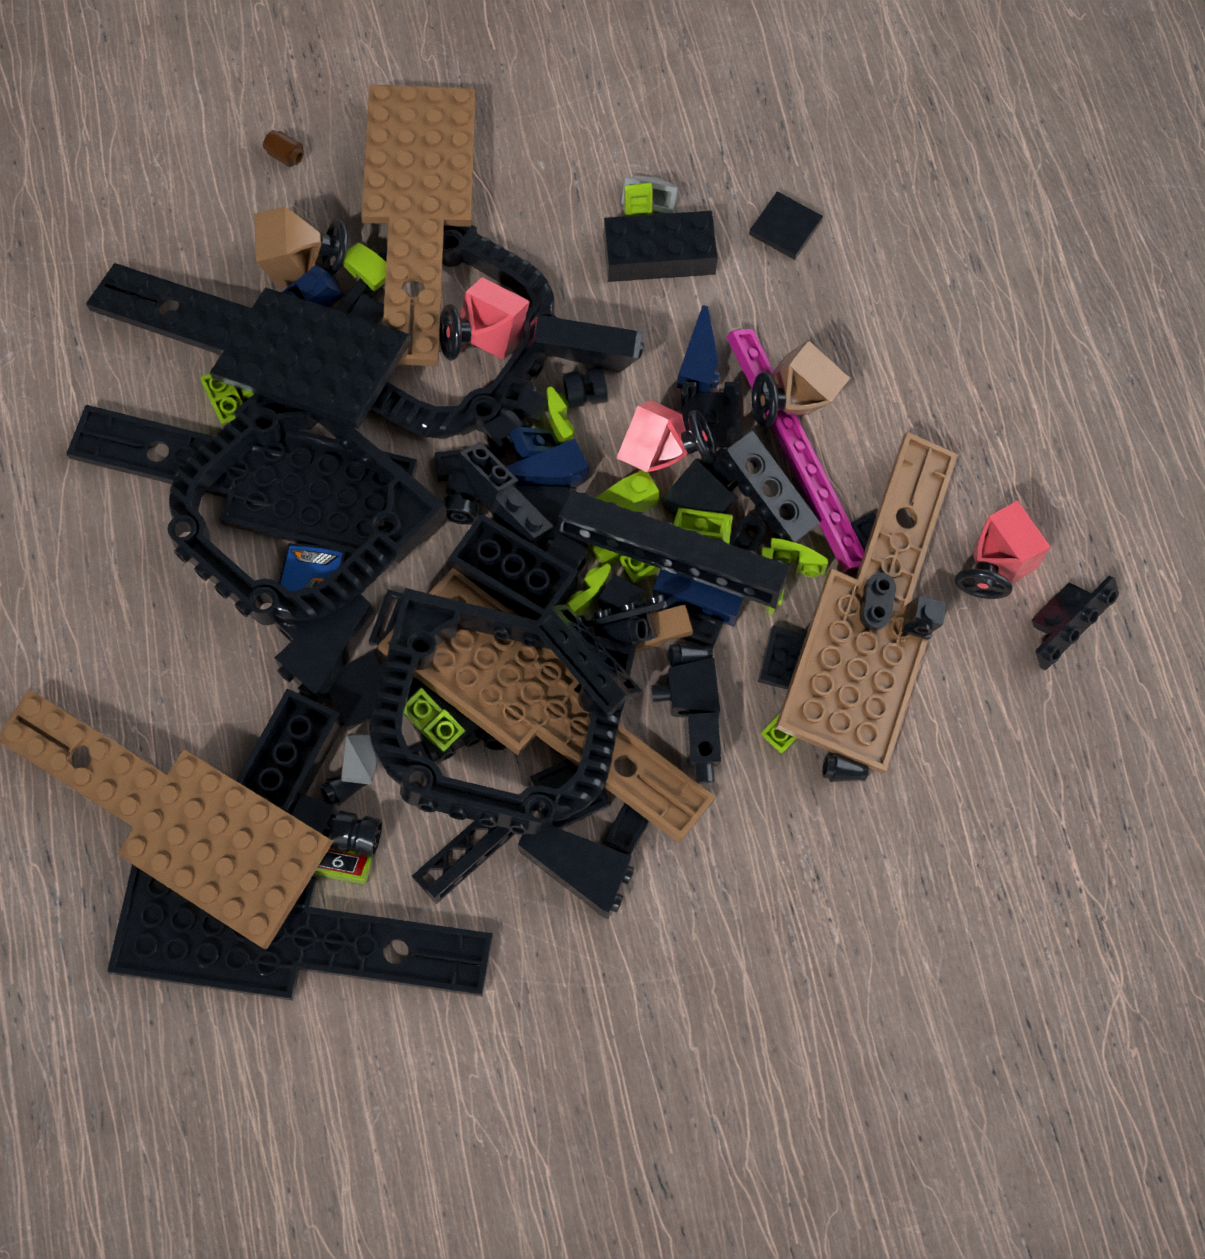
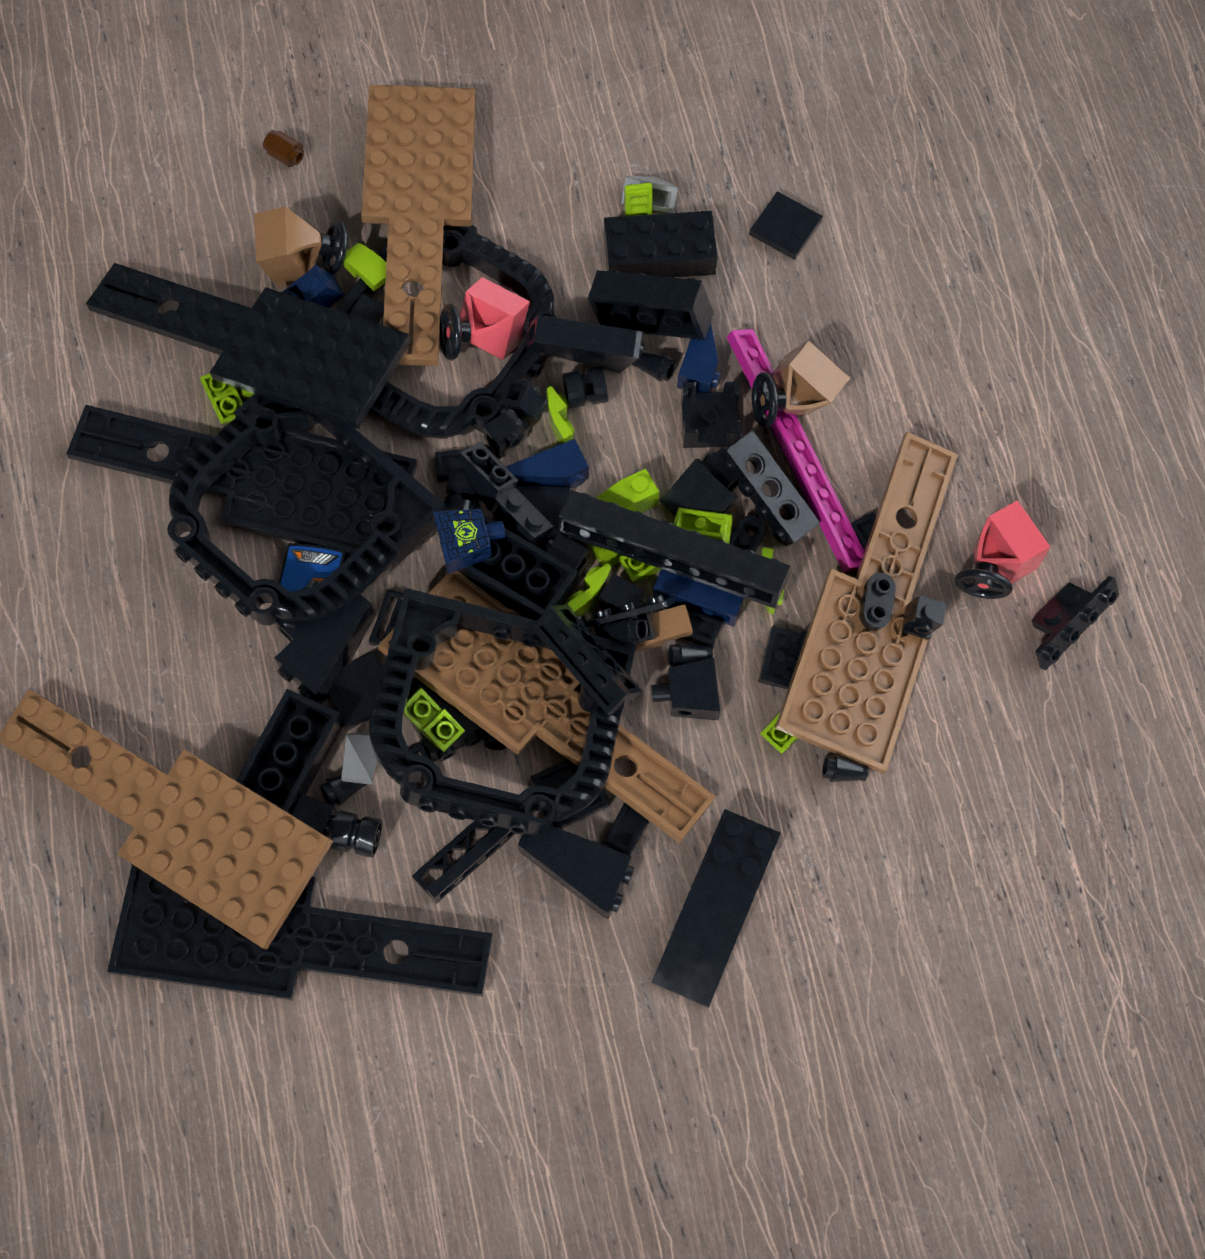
(344, 866): slope -> none
(465, 537): none -> torso
(532, 441): dark blue slope -> none
(651, 304): none -> black brick
(656, 365): none -> black cone
(660, 438): piece -> none
(703, 731): black torso -> none
(716, 908): none -> black slope
(807, 560): lime slope -> none

